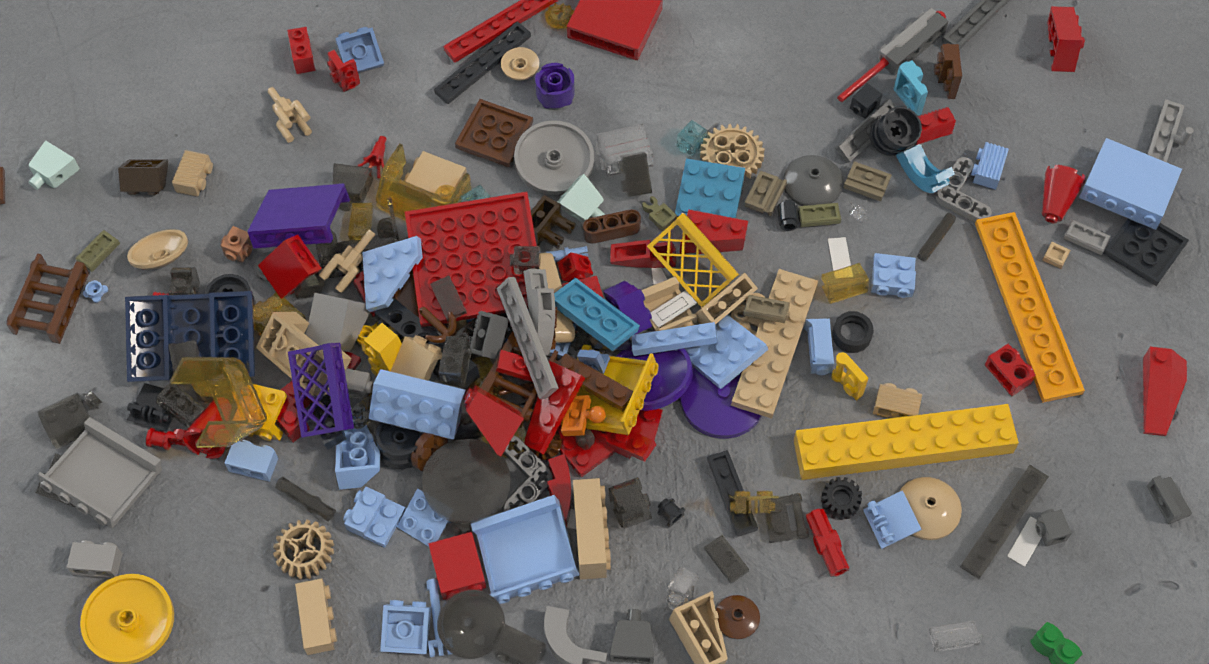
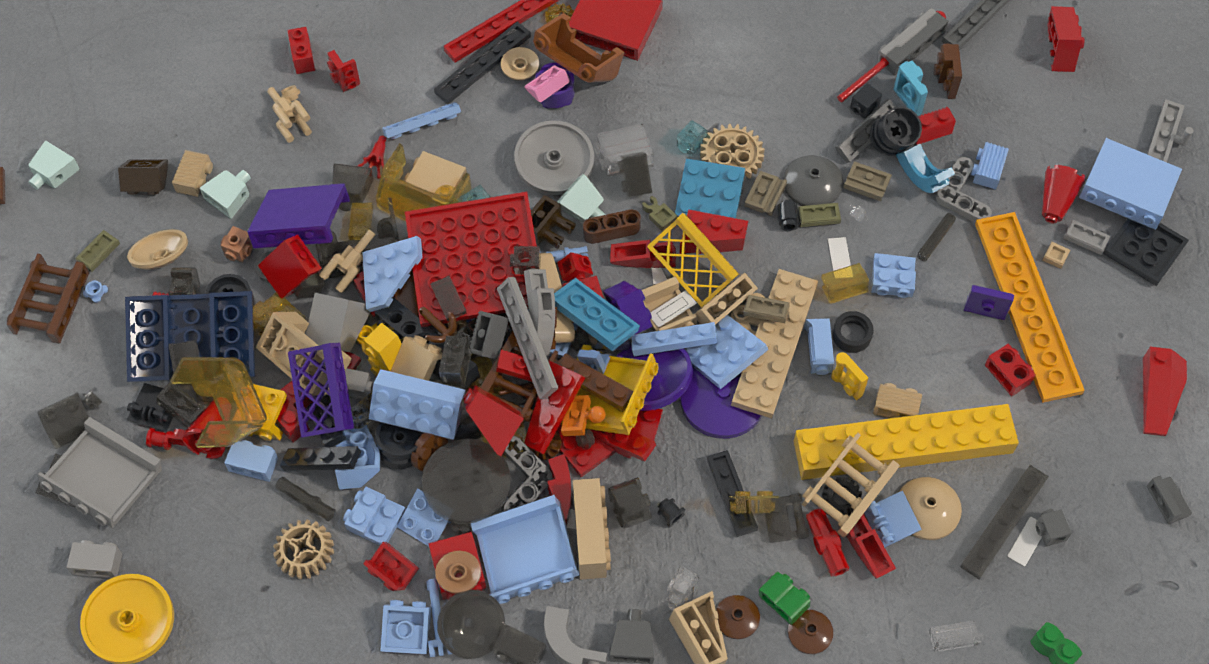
(227, 192): none -> light aqua torso
(290, 93): none -> tan plate
(315, 616): tan brick -> none
(320, 458): none -> black plate
(361, 47): medium blue plate -> none
(391, 567): none -> red bracket
(414, 123): none -> light blue plate
(455, 563): none -> medium nougat dish
(493, 132): reddish brown plate -> none
(547, 83): none -> bright pink slope
(559, 43): none -> dark orange windscreen
(726, 559): clear smoke plate -> none
(784, 597): none -> green brick
(811, 642): none -> reddish brown dish
(870, 548): none -> red slope
(871, 487): none -> tan fence
(988, 302): none -> dark purple plate

